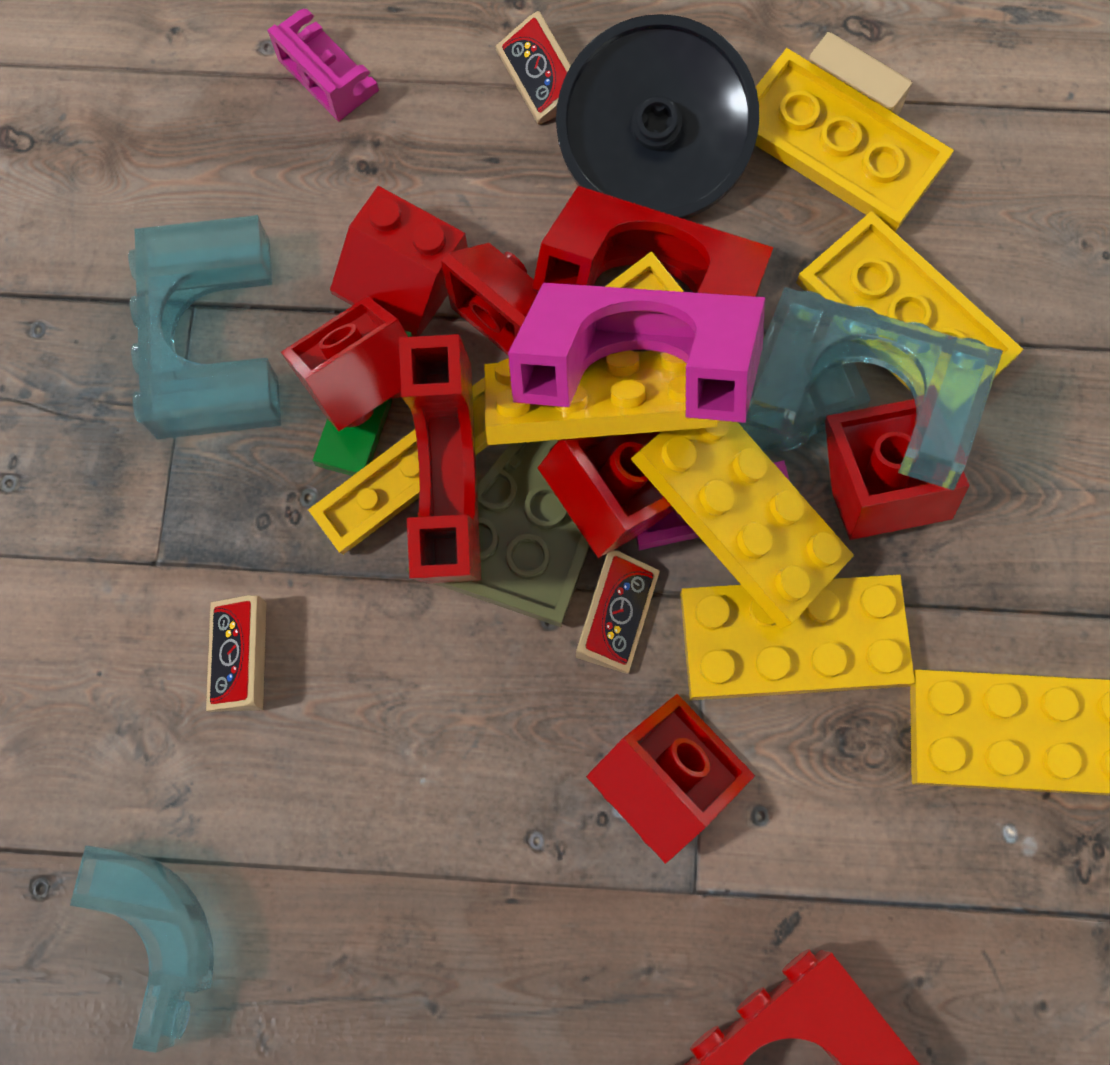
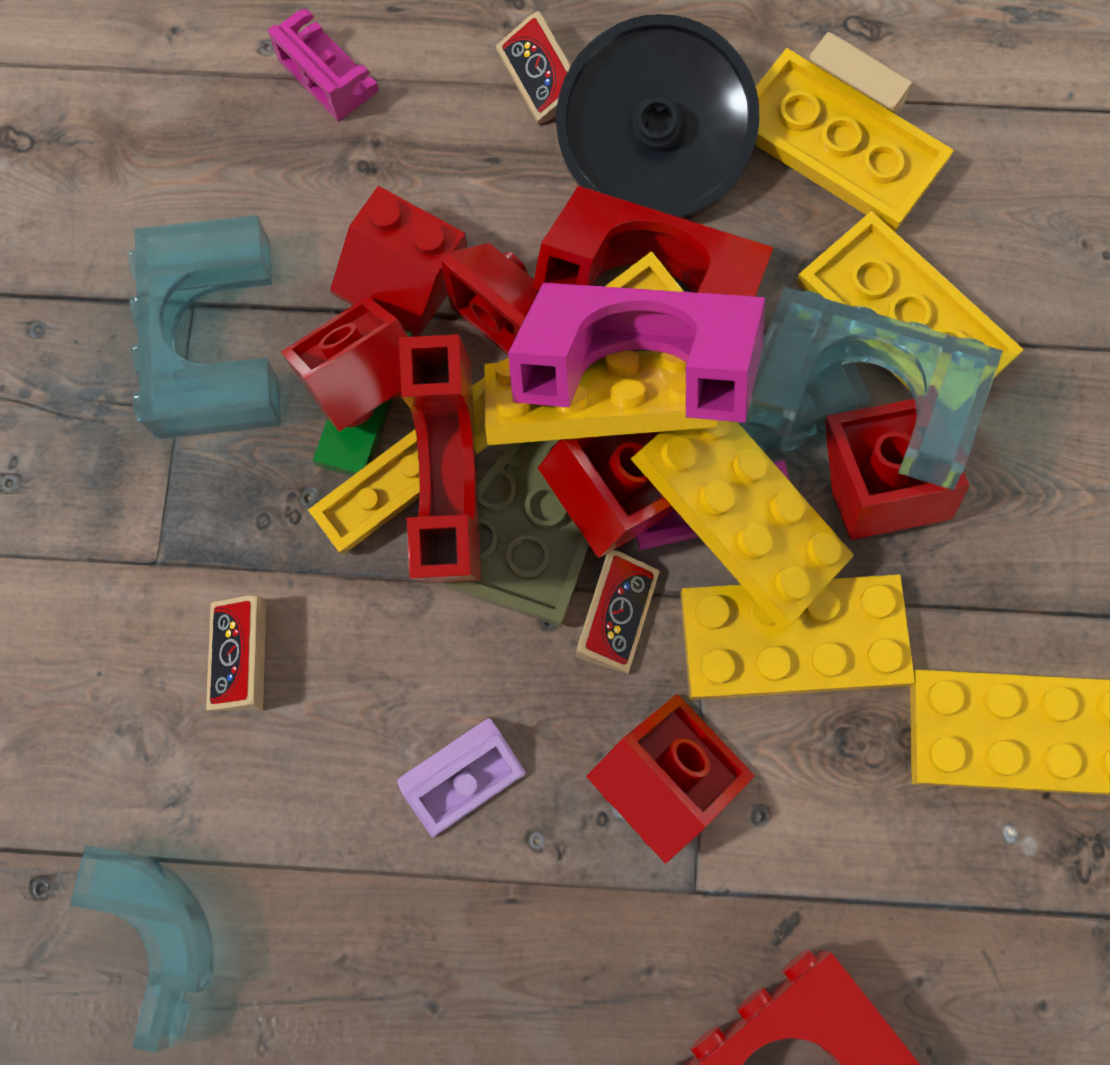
(460, 777): none -> lavender slope

